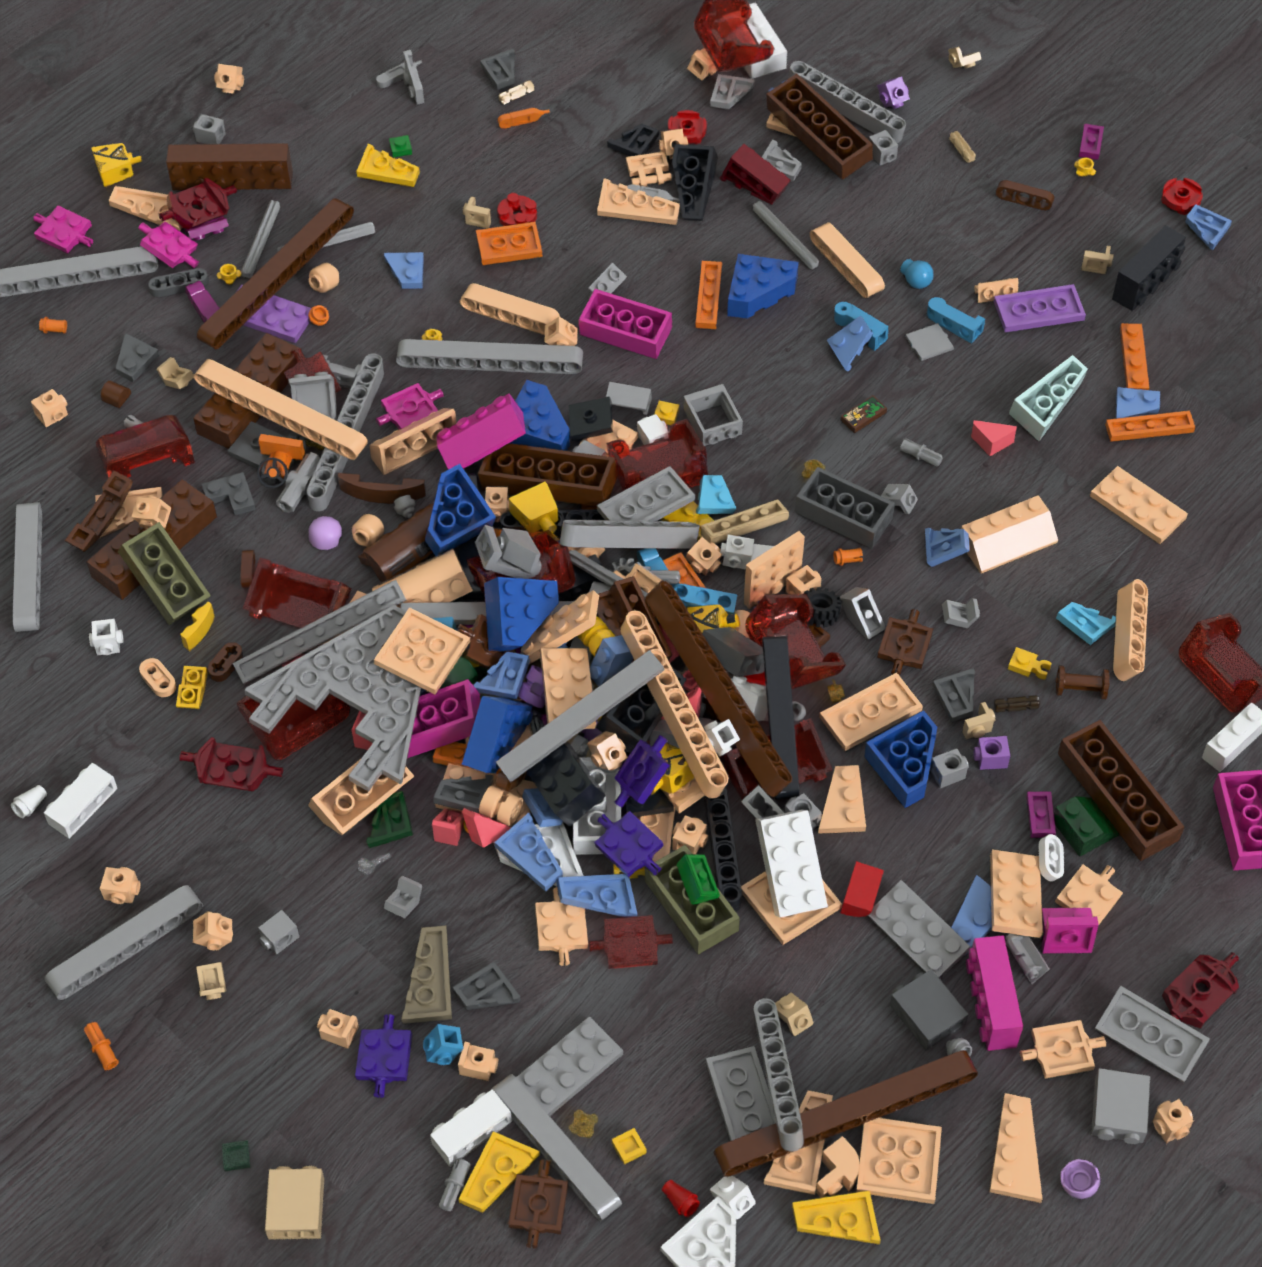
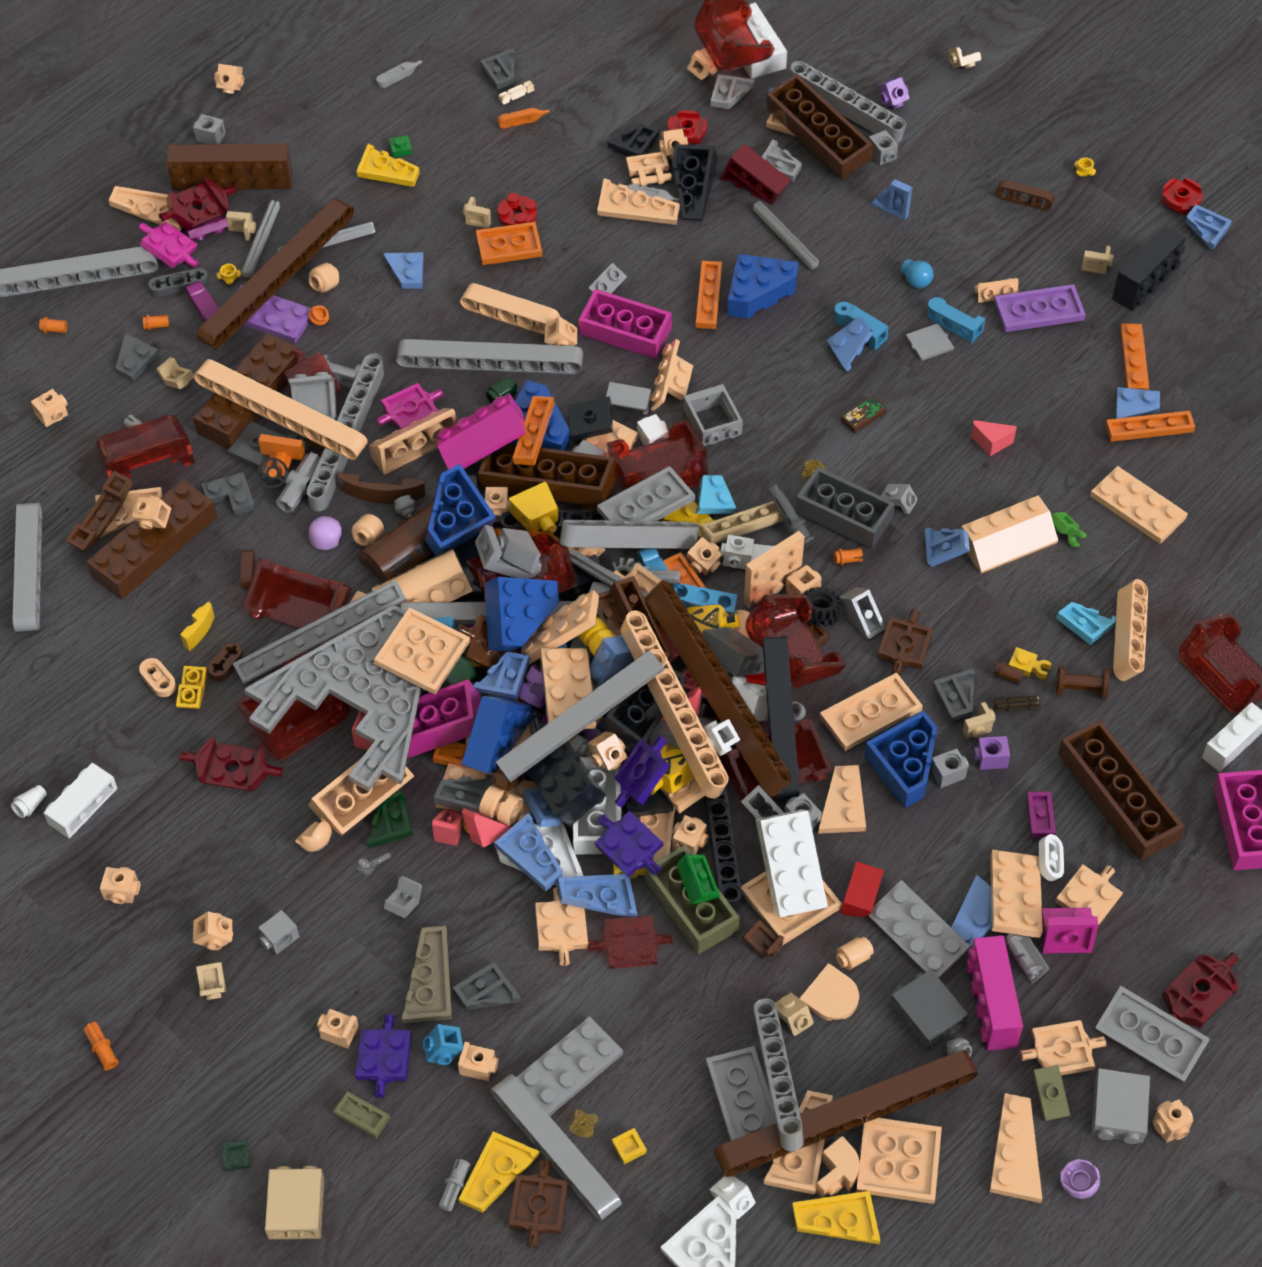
(63, 229): dark pink plate -> none
(105, 637): white brick -> none
(114, 162): yellow torso -> none
(114, 393): reddish brown brick -> none
(123, 942): light grey beam -> none
(152, 322): none -> orange pin
(164, 573): olive brick -> none
(241, 223): none -> tan bracket
(315, 836): none -> light nougat hair
(361, 1115): none -> olive plate
(412, 78): light grey wing -> none
(432, 334): yellow plate -> none
(470, 1127): white brick -> none
(501, 388): none -> dark green brick
(535, 427): none -> orange plate
(667, 412): yellow plate -> none
(672, 377): none -> light nougat bracket
(682, 1199): red cone -> none
(762, 940): none -> reddish brown bracket
(787, 511): none -> dark grey pin
(832, 995): none -> light nougat tile
(836, 692): clear yellow plate -> none
(847, 260): light nougat beam -> none
(854, 953): none -> light nougat brick
(895, 199): none -> medium blue wing
(921, 452): light grey axle -> none
(961, 614): light grey bracket -> none
(962, 146): tan axle -> none
(1008, 672): none -> reddish brown pin
(1044, 401): light aqua wedge -> none
(1051, 1092): none -> olive plate
(1066, 525): none -> bright green plate
(1083, 824): dark green slope -> none
(1091, 141): magenta plate -> none

